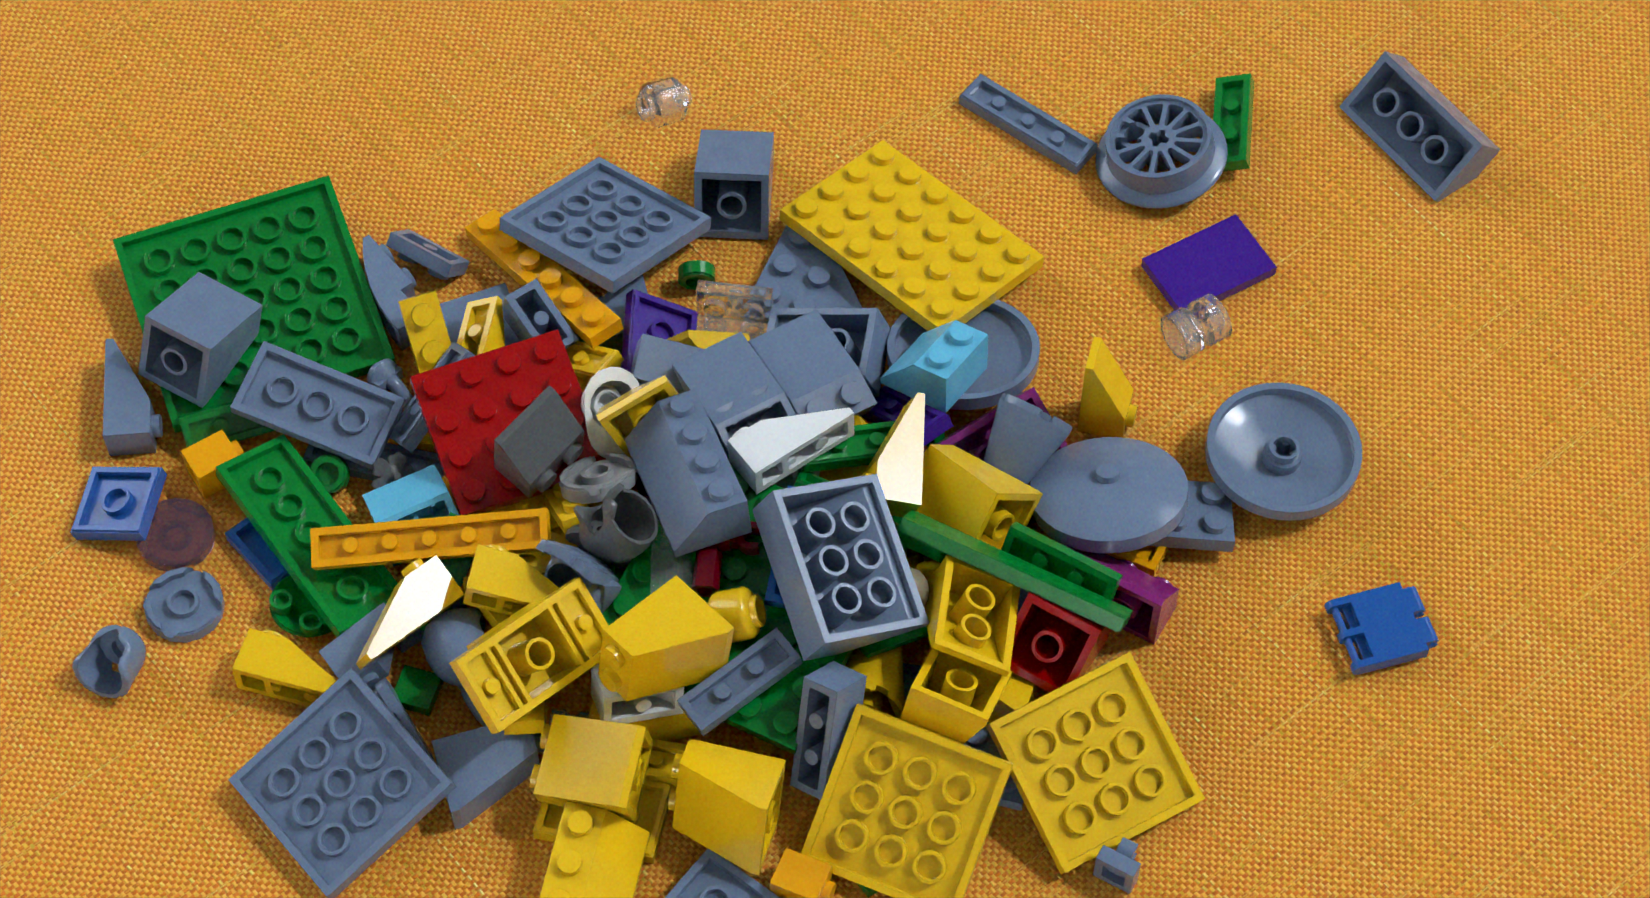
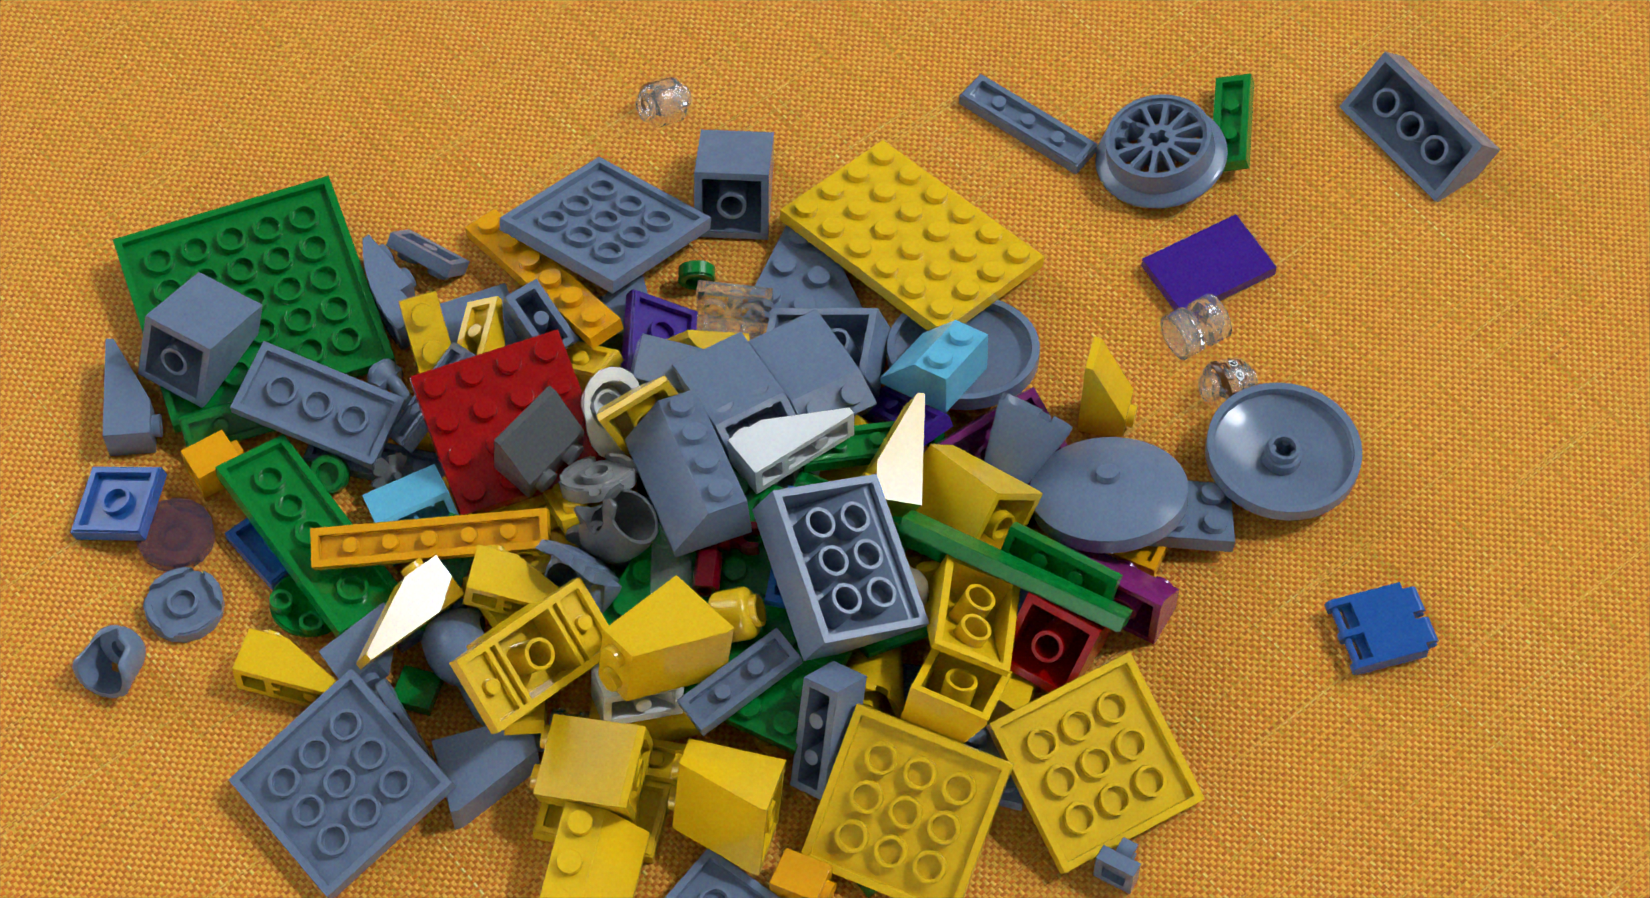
(1225, 378): none -> clear head

